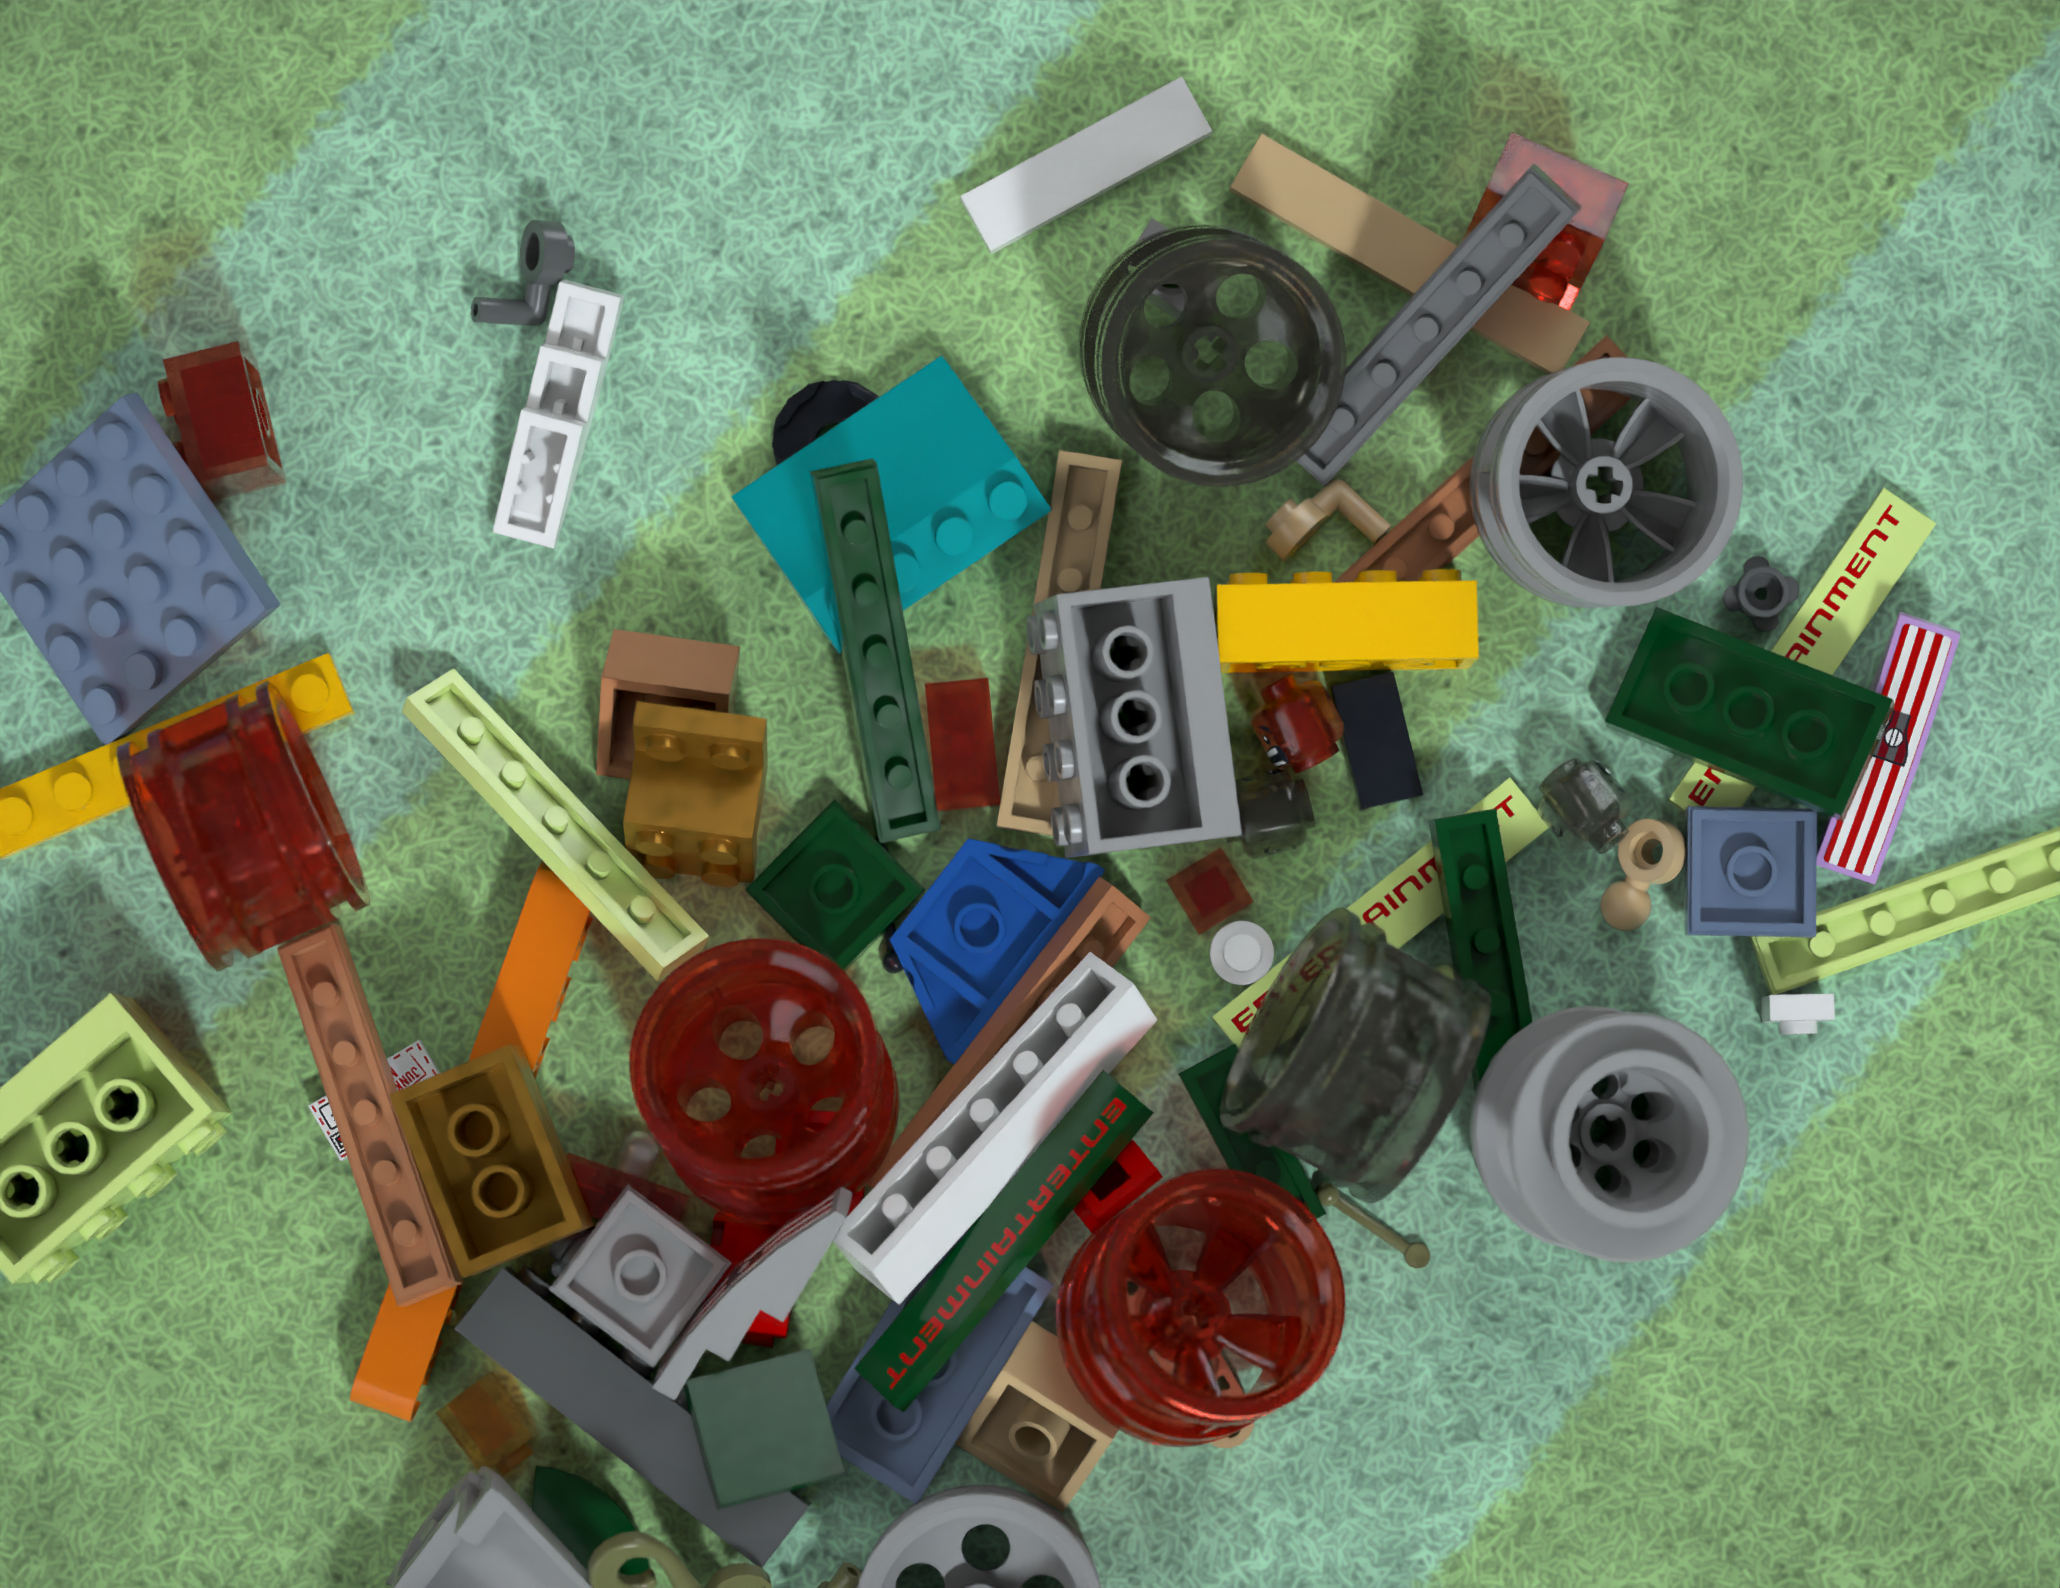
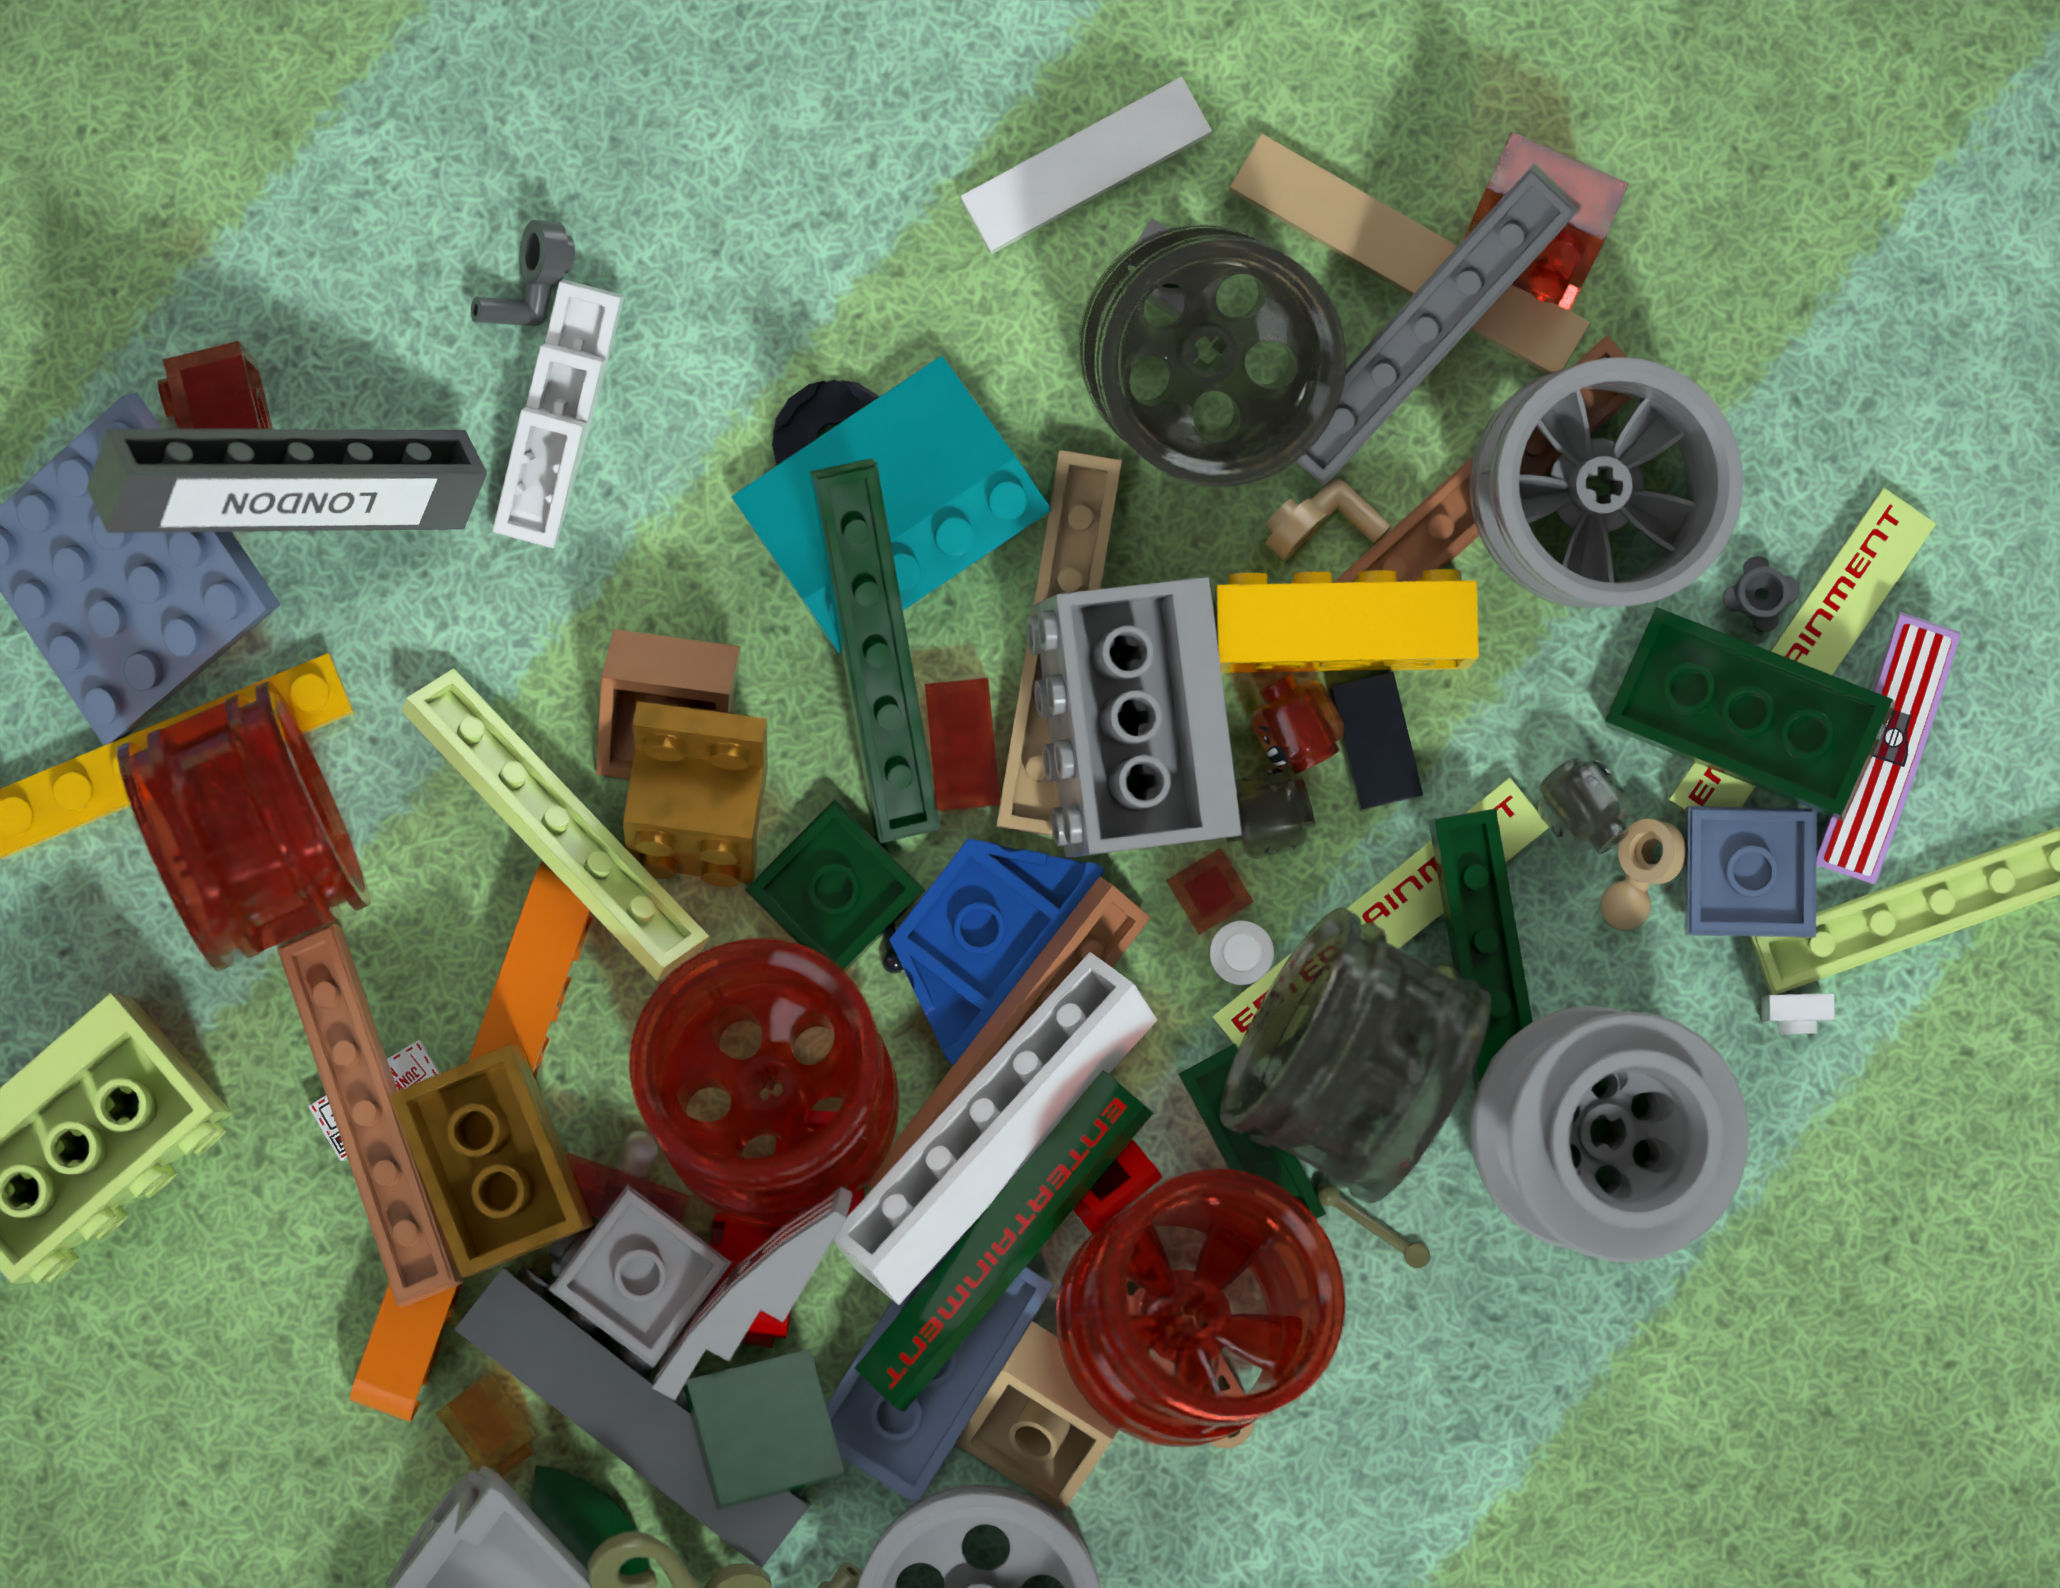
(285, 480): none -> dark grey brick

